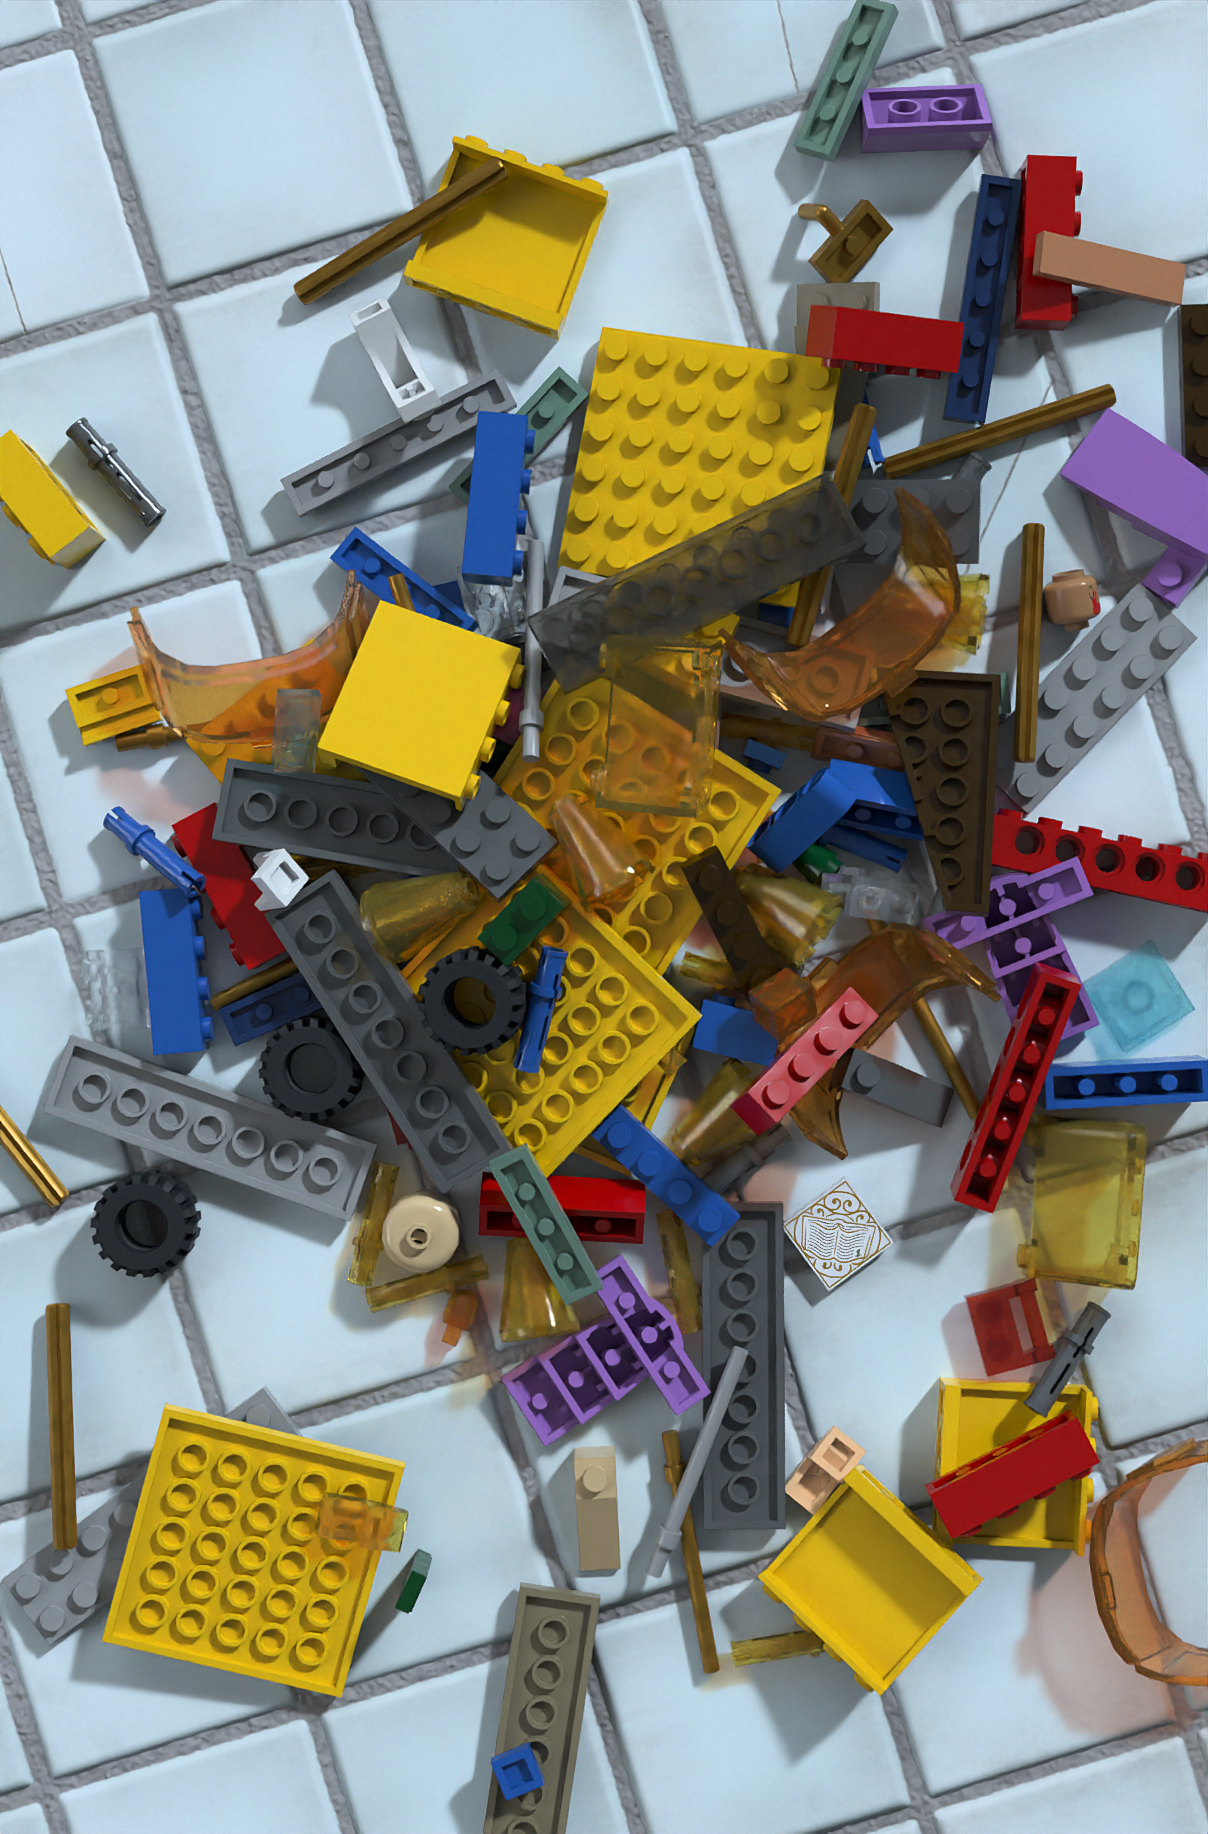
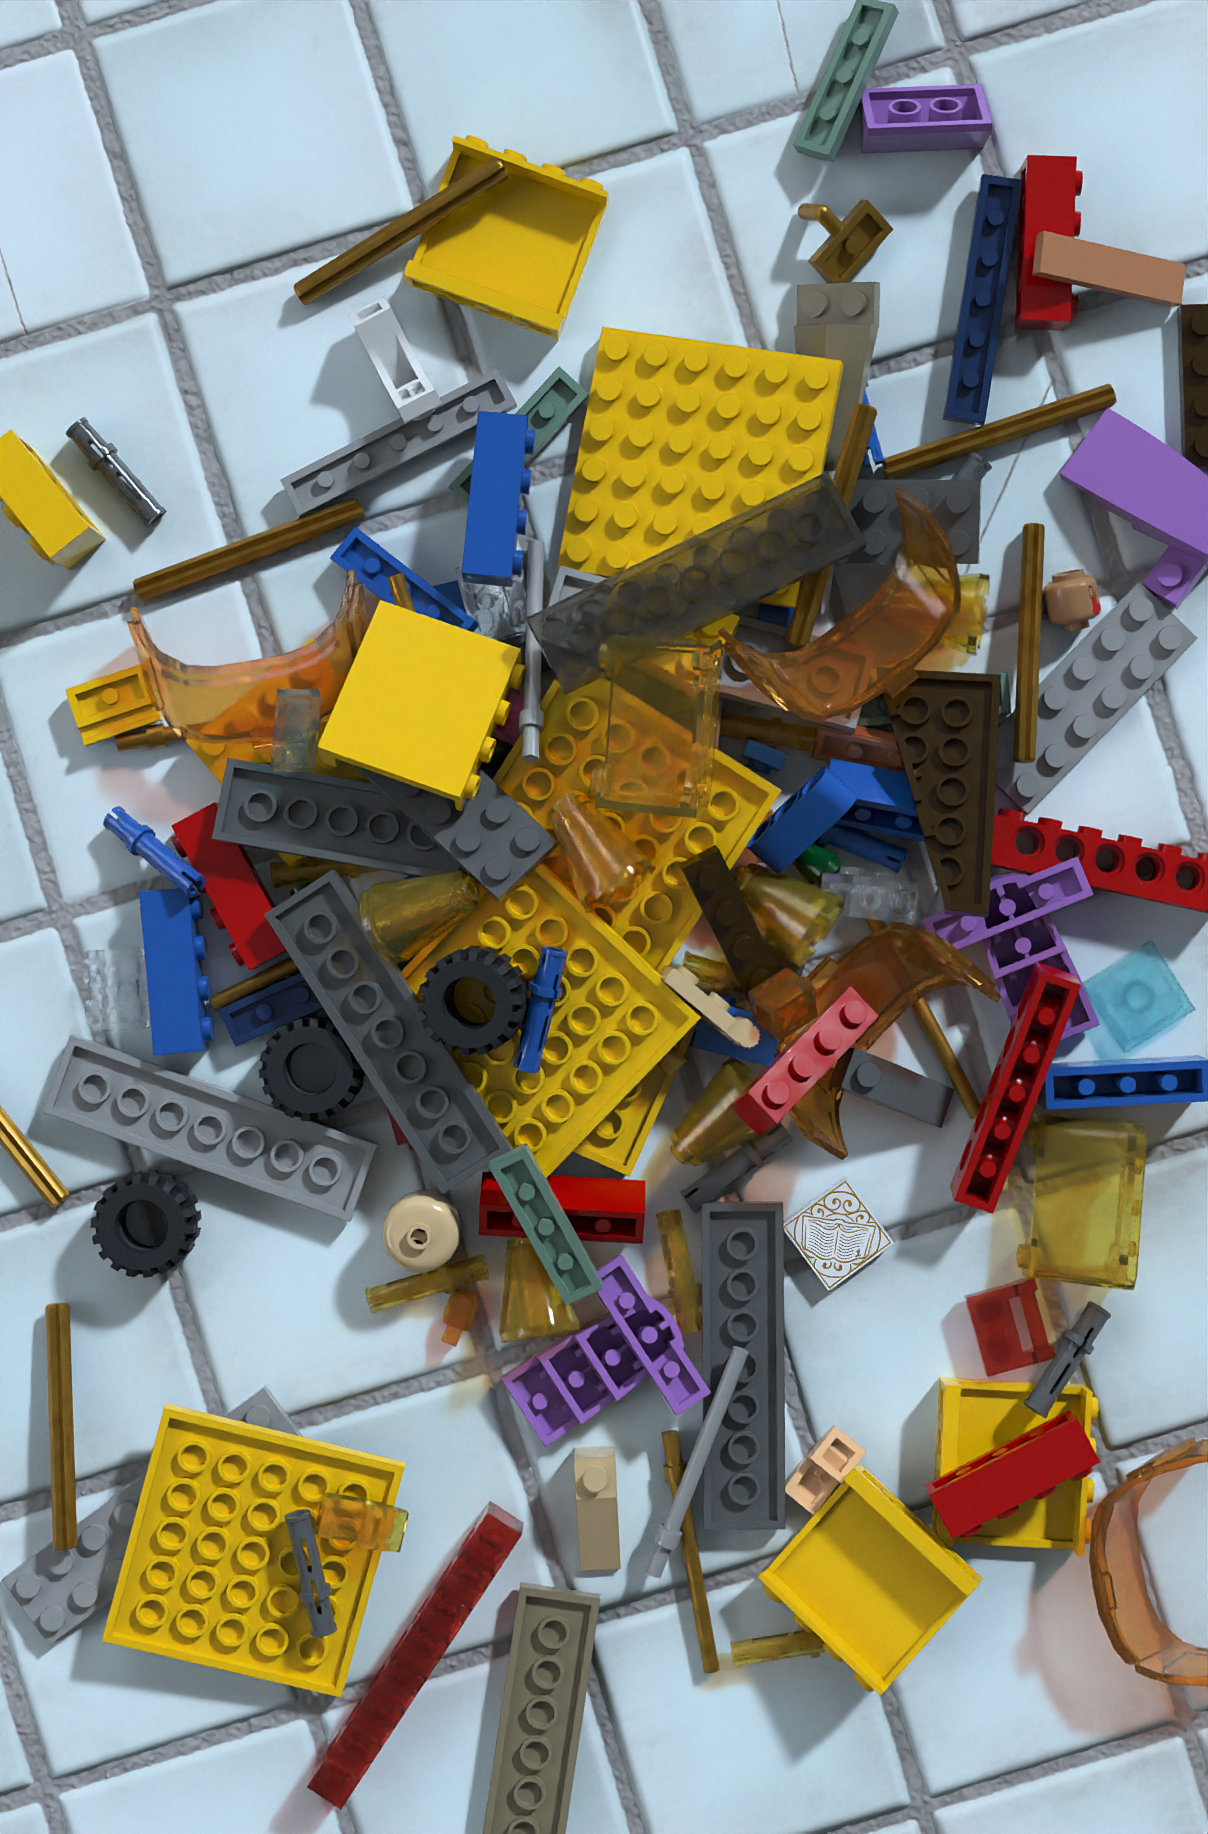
(248, 549): none -> pearl gold axle
(277, 878): white panel -> none
(320, 1617): none -> dark grey pin
(369, 1239): clear yellow pin -> none
(414, 1581): dark green tile -> none
(415, 1655): none -> clear red brick
(517, 1771): blue plate -> none
(524, 919): dark green brick -> none
(666, 1175): blue plate -> none
(712, 1007): none -> tan hinge
(883, 339): red brick -> none

